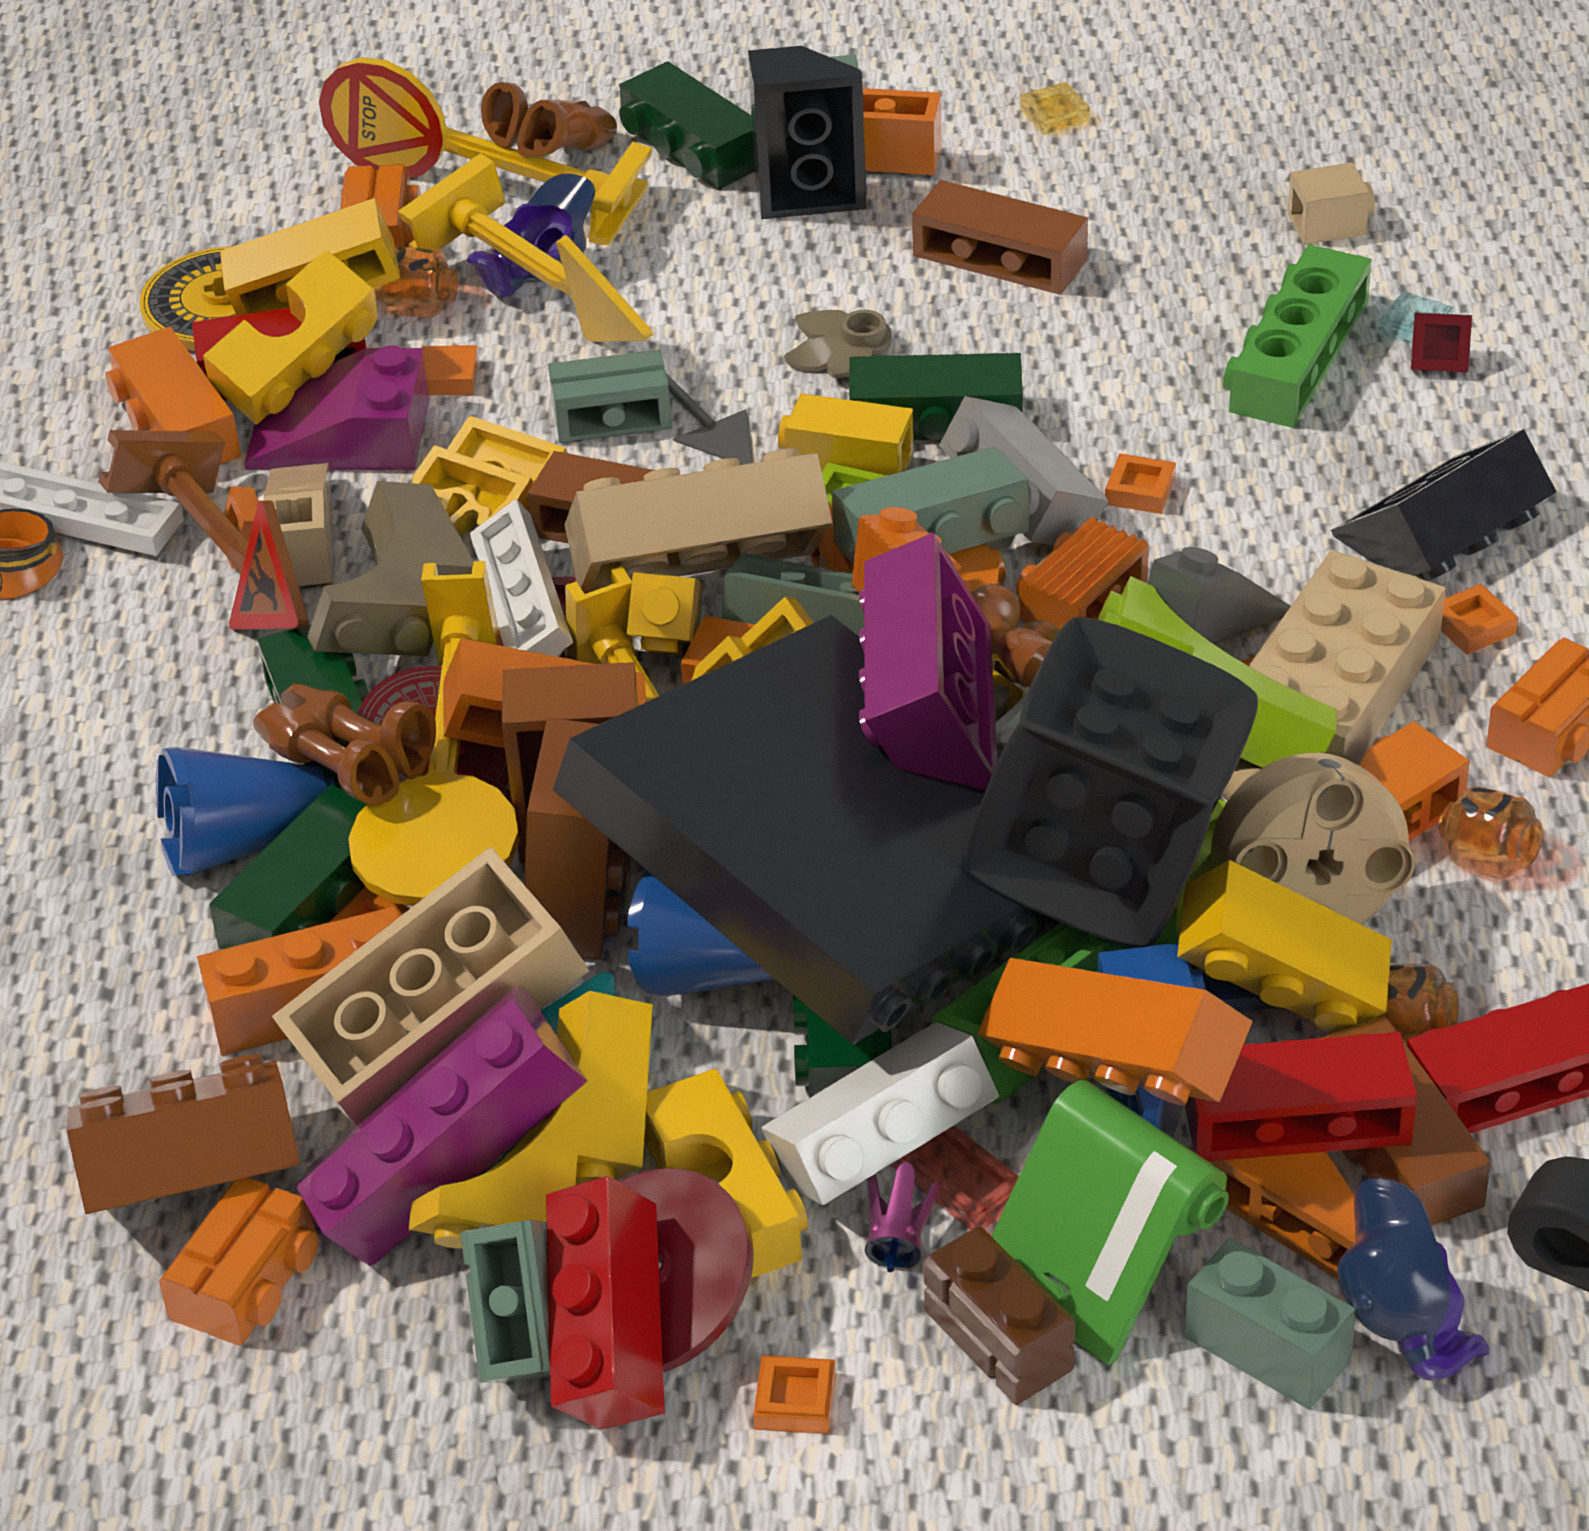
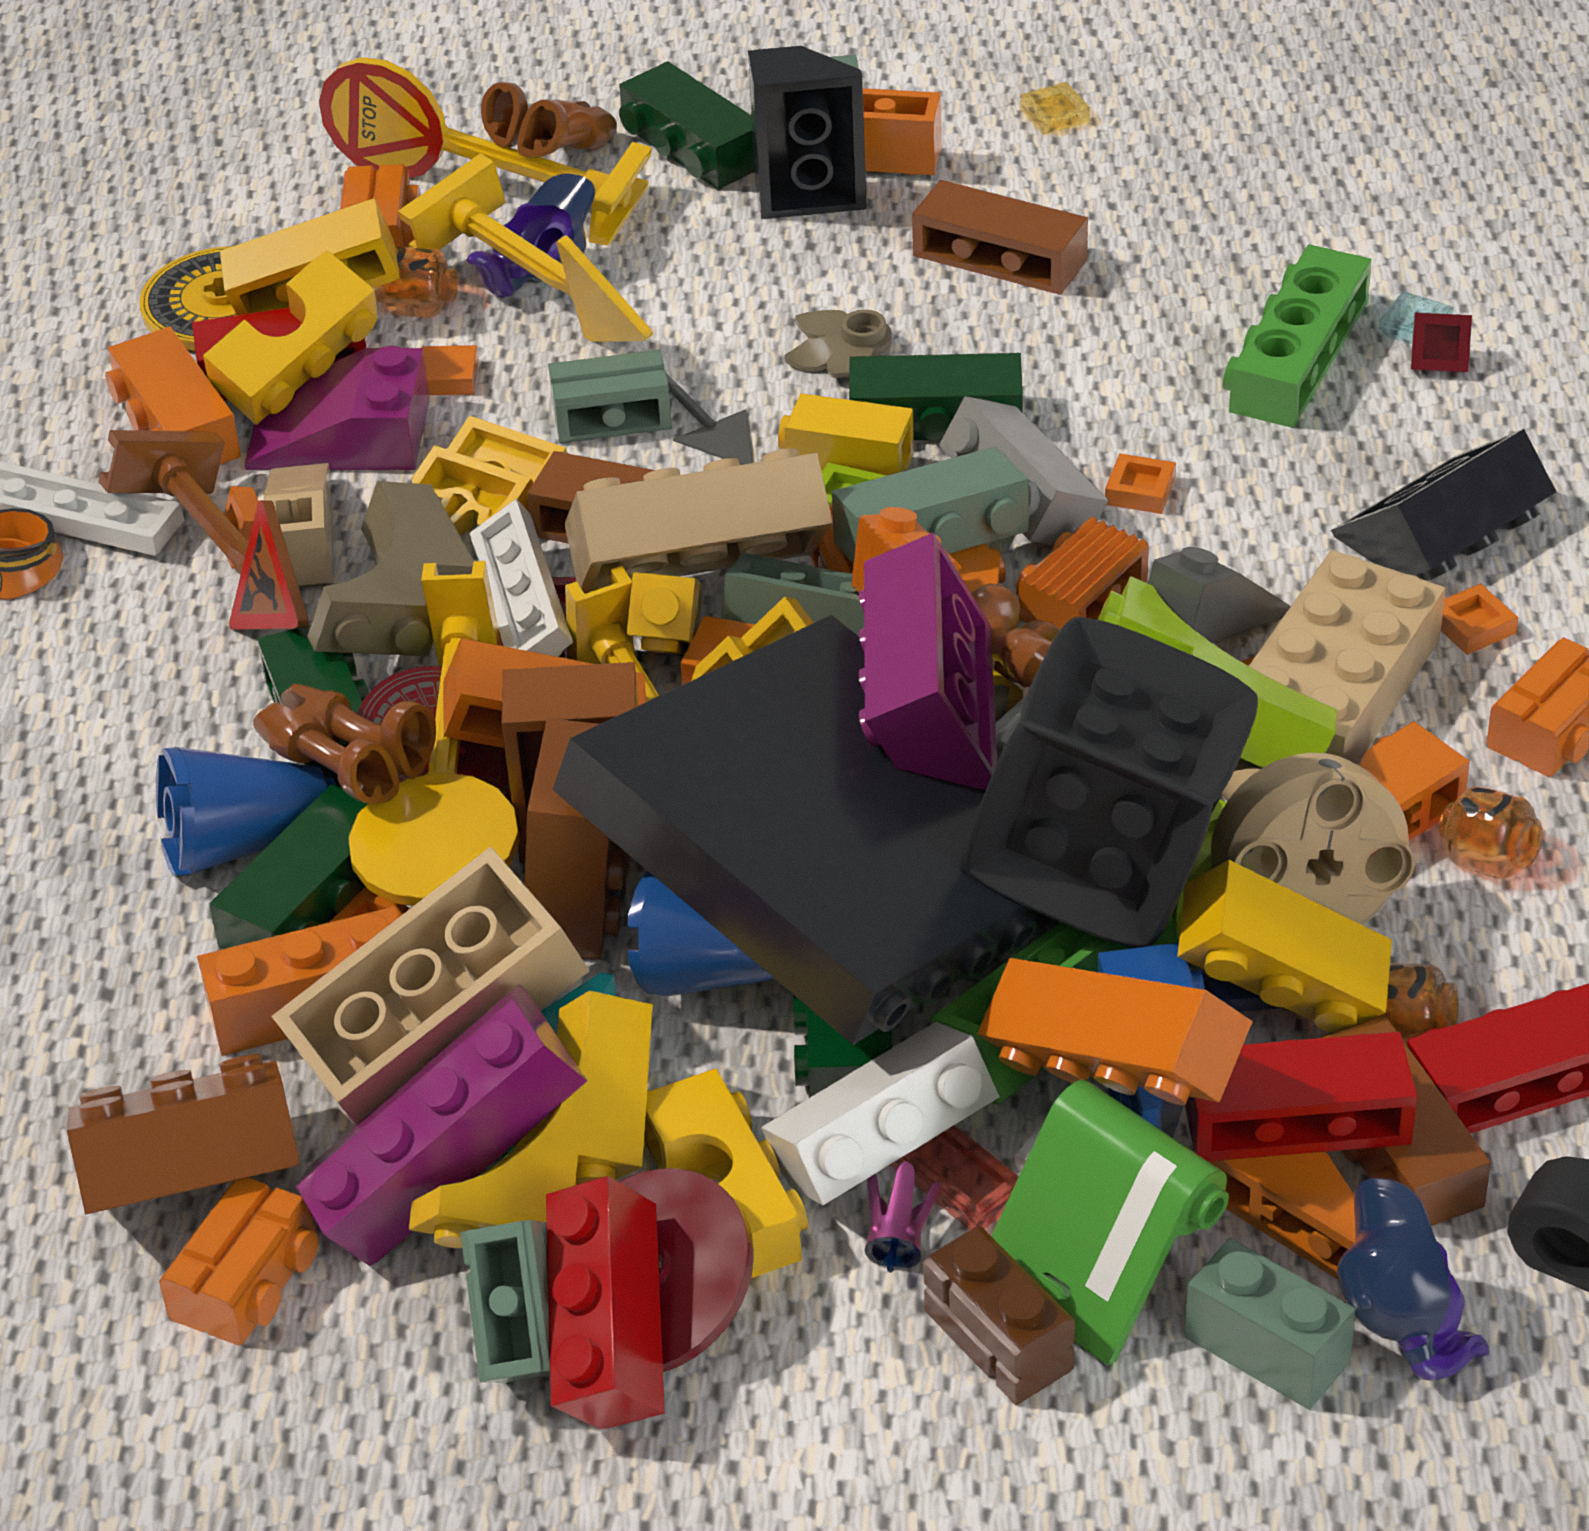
(794, 1394): orange tile -> none
(1329, 203): tan brick -> none

